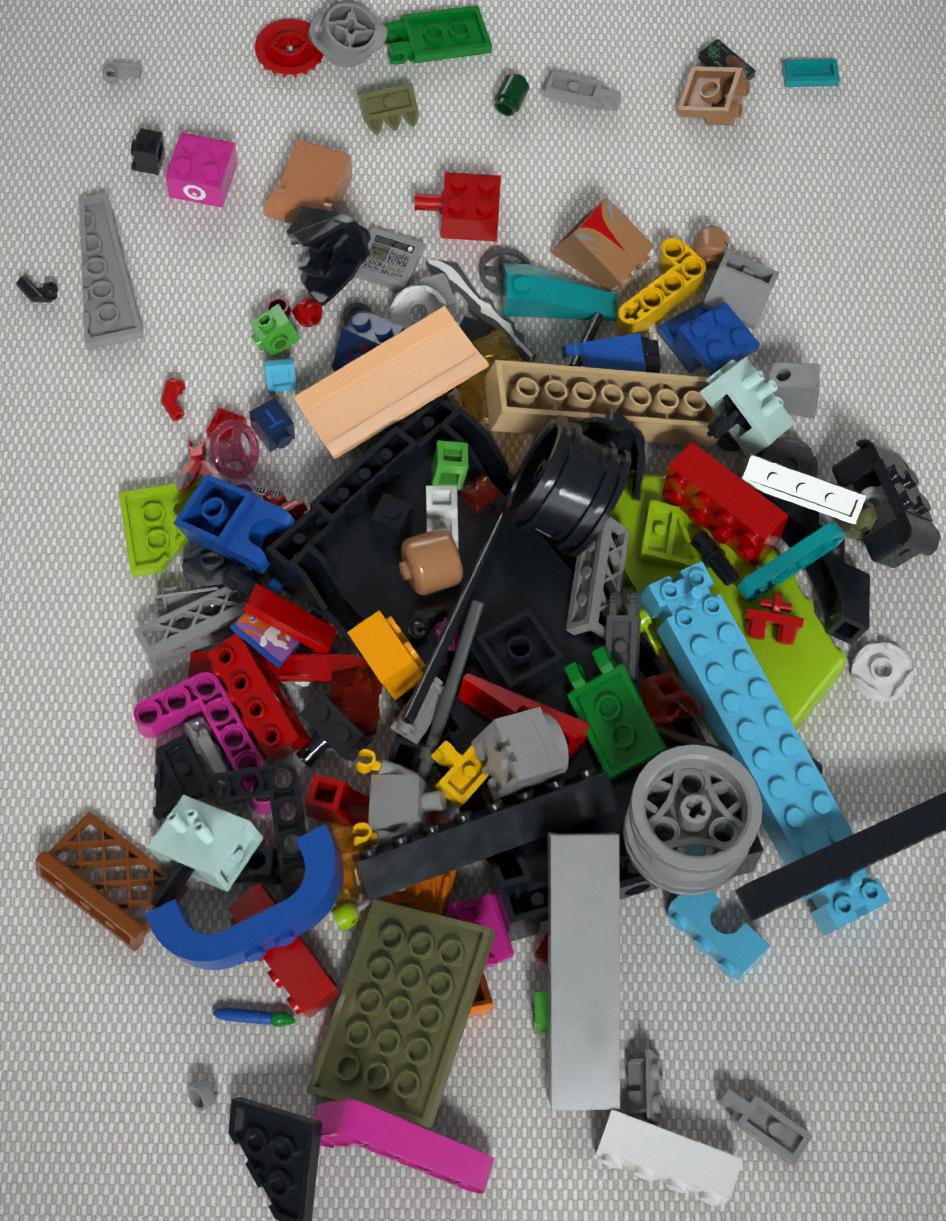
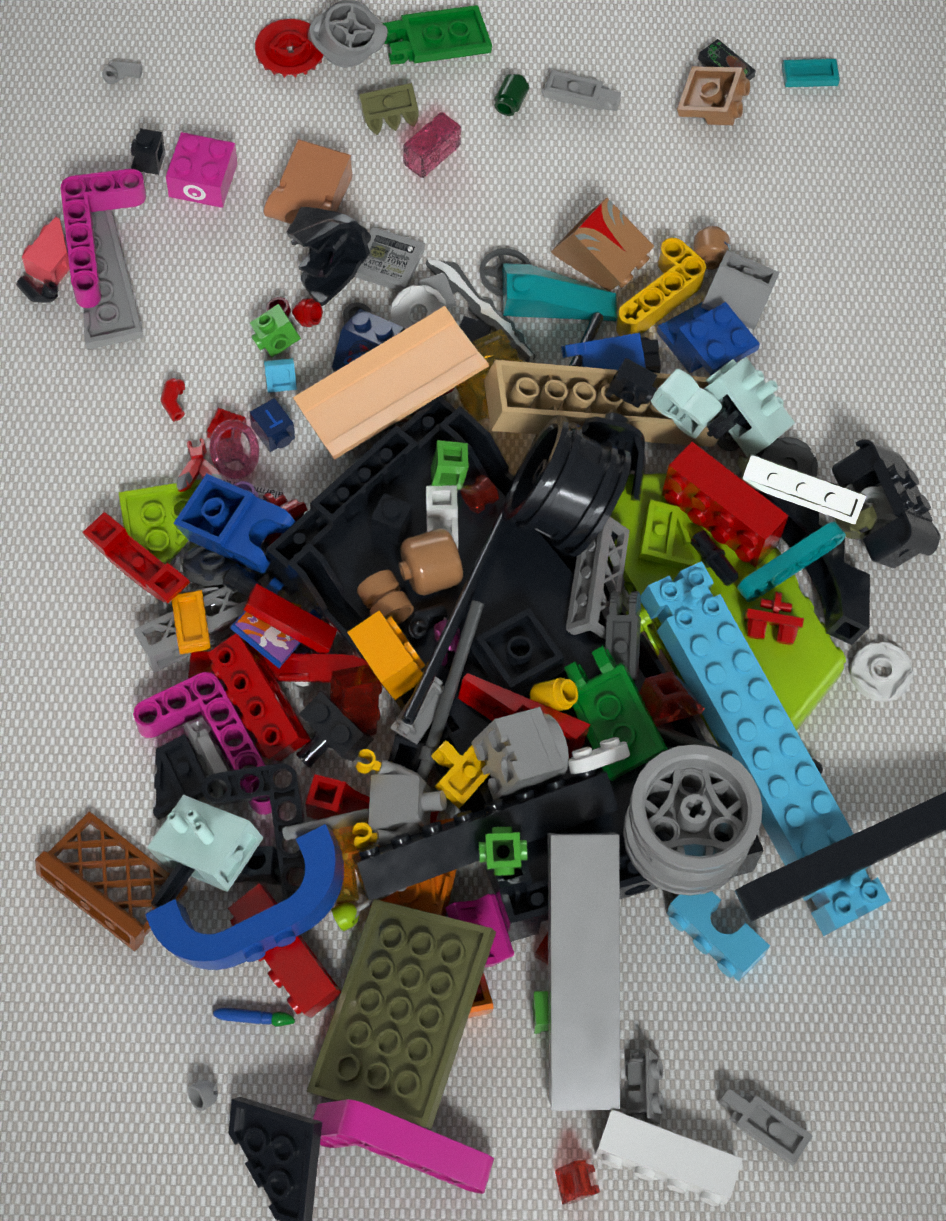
(48, 255): none -> coral slope
(79, 198): none -> dark pink beam
(134, 560): none -> red slope
(191, 622): none -> light orange tile
(333, 822): none -> light grey bar
(383, 593): none -> medium nougat wheel
(432, 145): none -> clear pink brick
(467, 206): red brick -> none
(499, 837): none -> bright green brick
(555, 693): none -> yellow brick
(575, 1182): none -> clear red tile
(588, 759): none -> white plate
(632, 384): none -> black brick
(686, 403): none -> light aqua brick
(797, 387): light grey torso -> none

